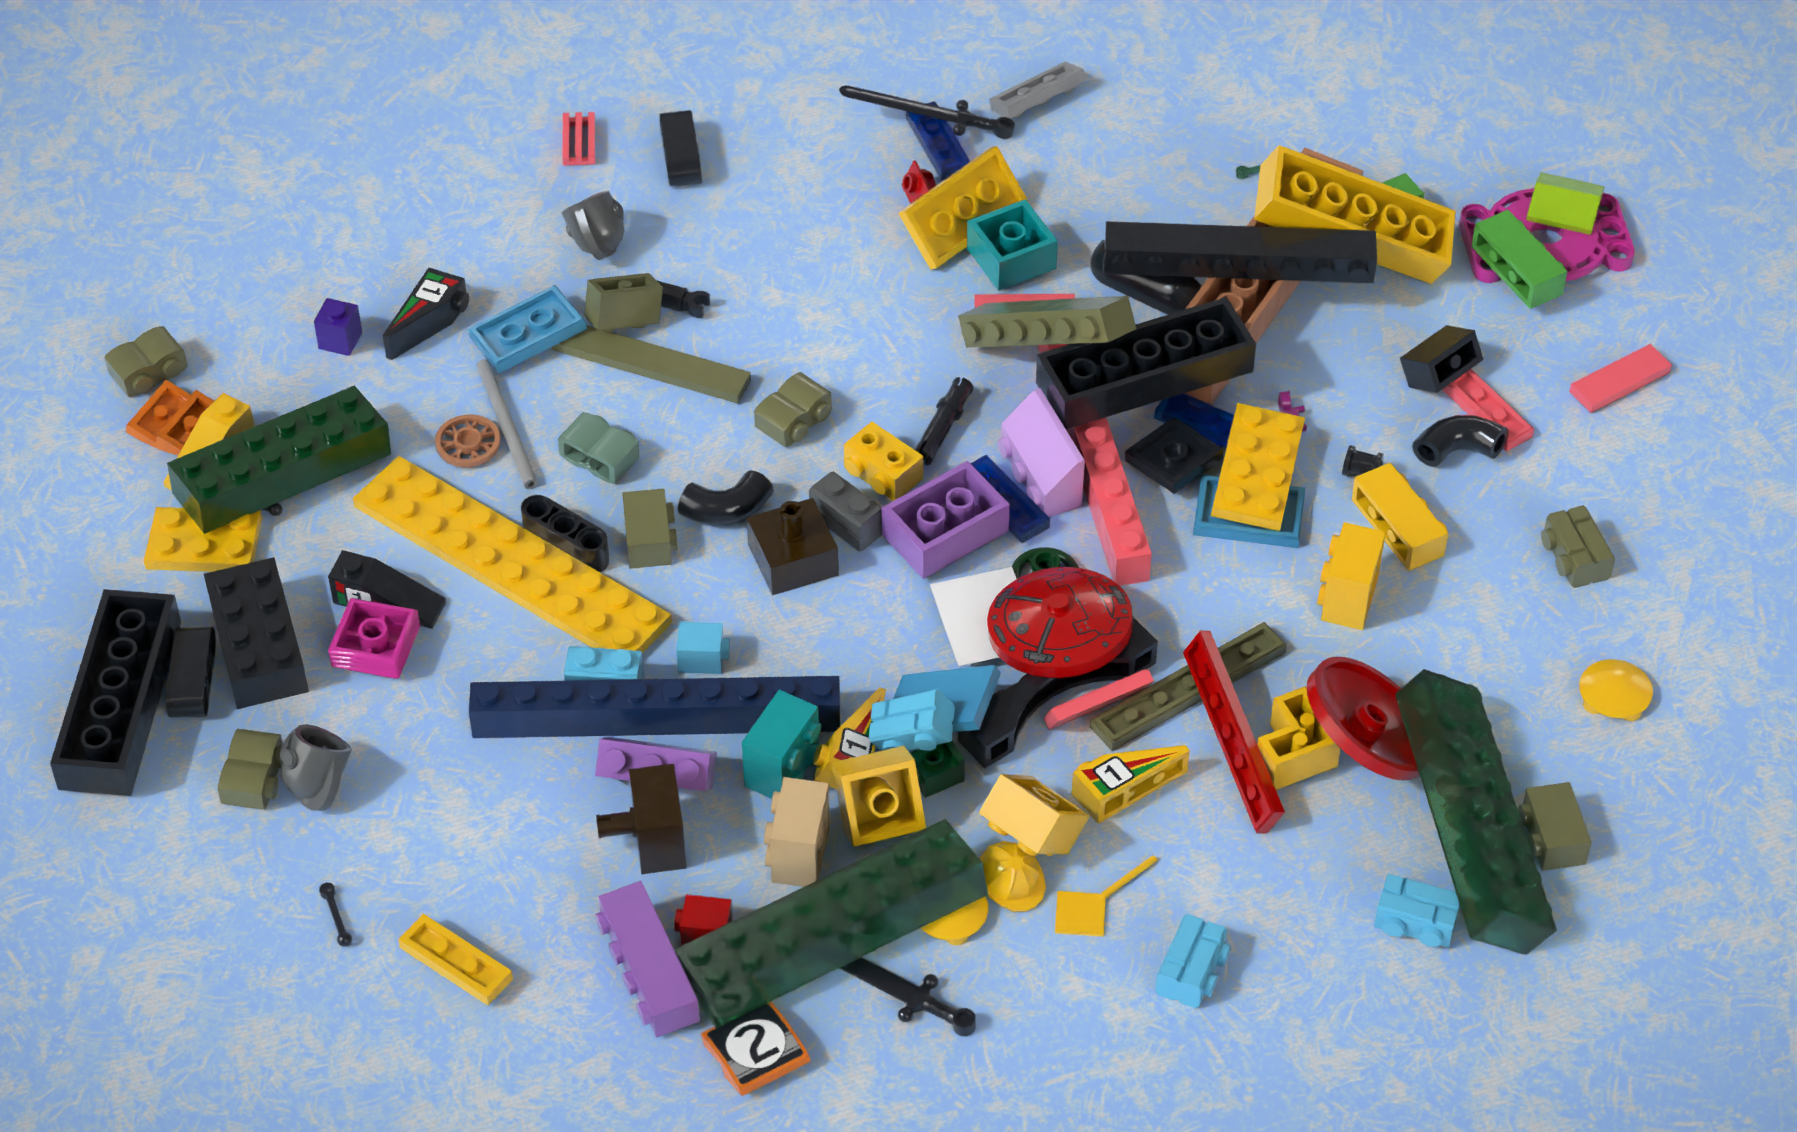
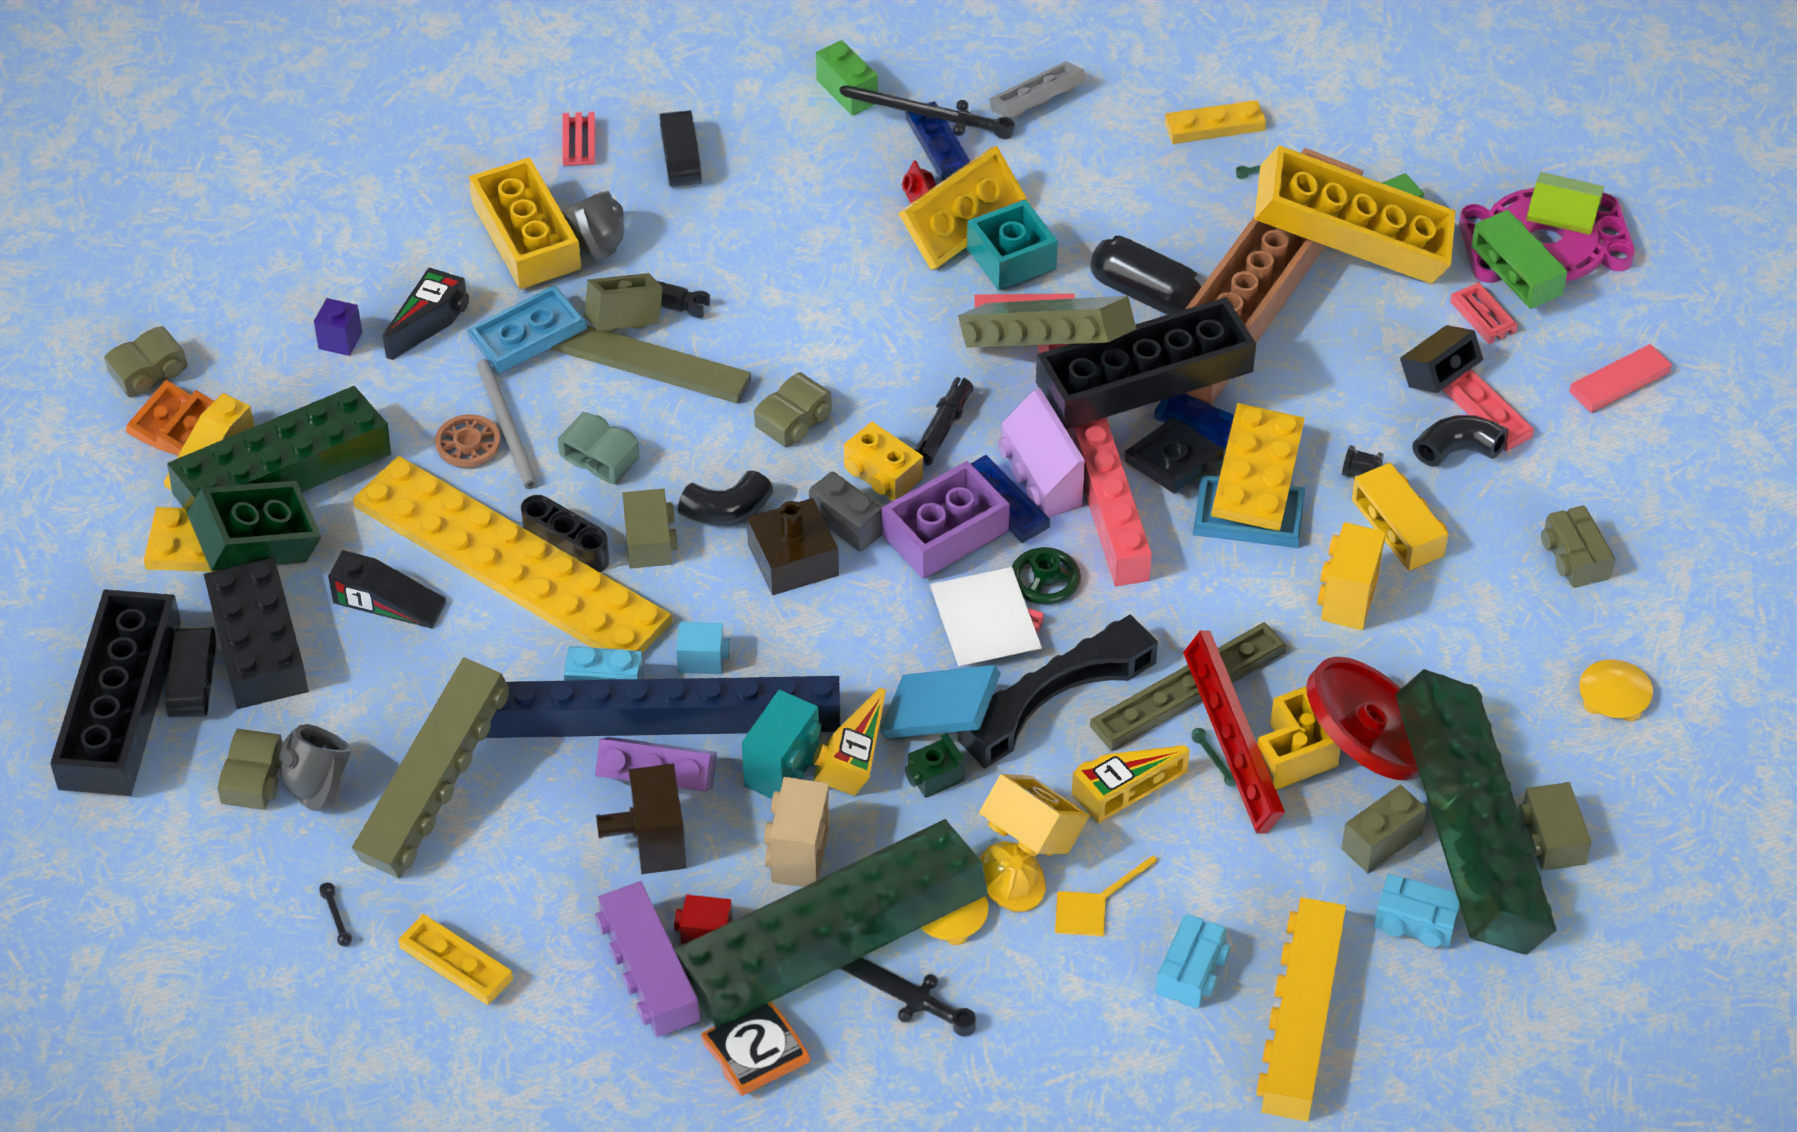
(253, 524): none -> dark green brick
(374, 638): dark pink brick -> none
(431, 768): none -> olive brick
(525, 223): none -> yellow brick
(841, 66): none -> bright green brick
(879, 796): yellow brick -> none
(912, 721): medium azure brick -> none
(1060, 622): red dish -> none
(1098, 699): coral tile -> none
(1199, 737): none -> clear green hinge
(1215, 121): none -> yellow plate
(1240, 252): black brick -> none
(1284, 405): magenta piece -> none
(1303, 1009): none -> yellow brick
(1383, 828): none -> olive brick
(1478, 314): none -> coral tile

